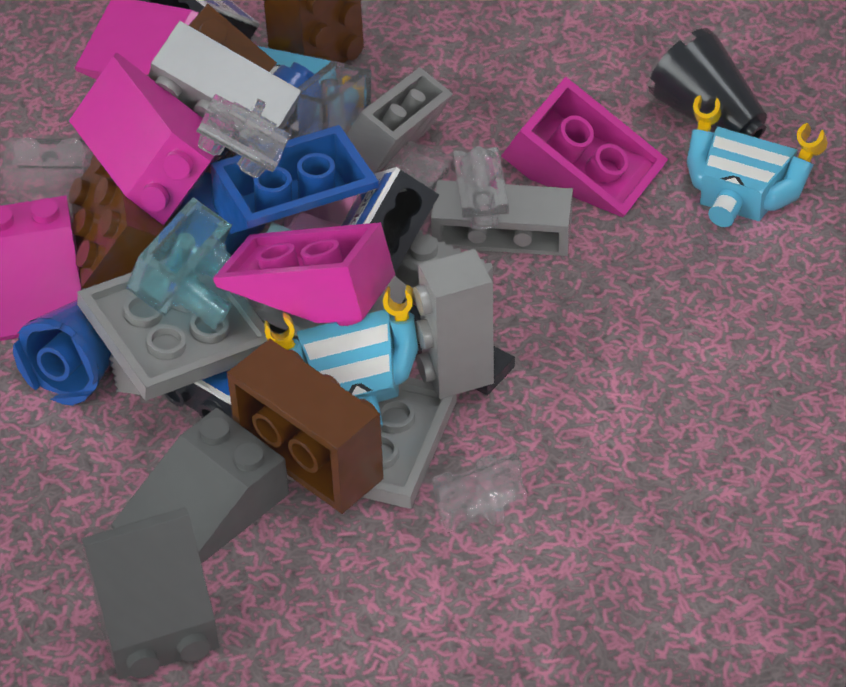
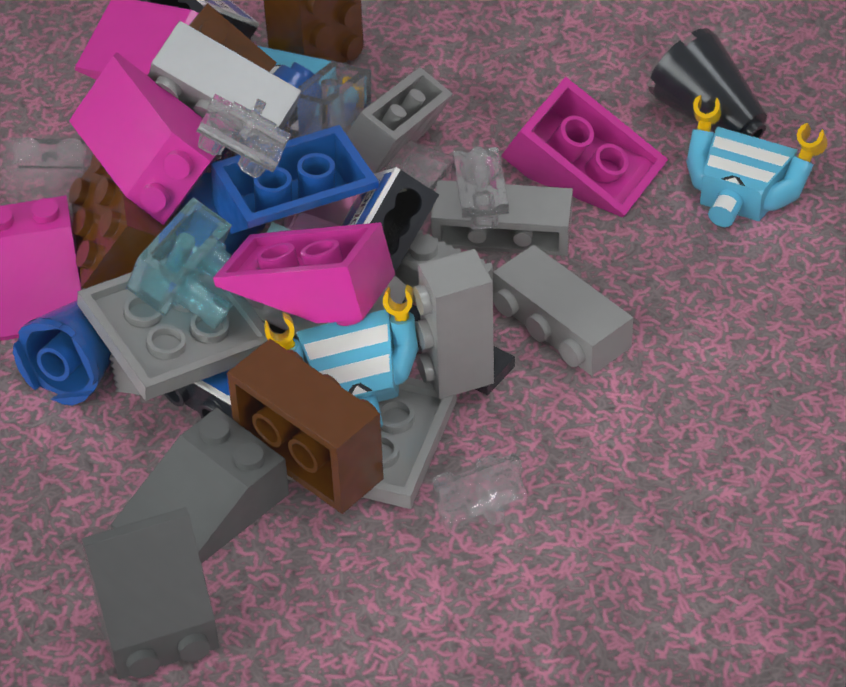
(562, 310): none -> light grey brick

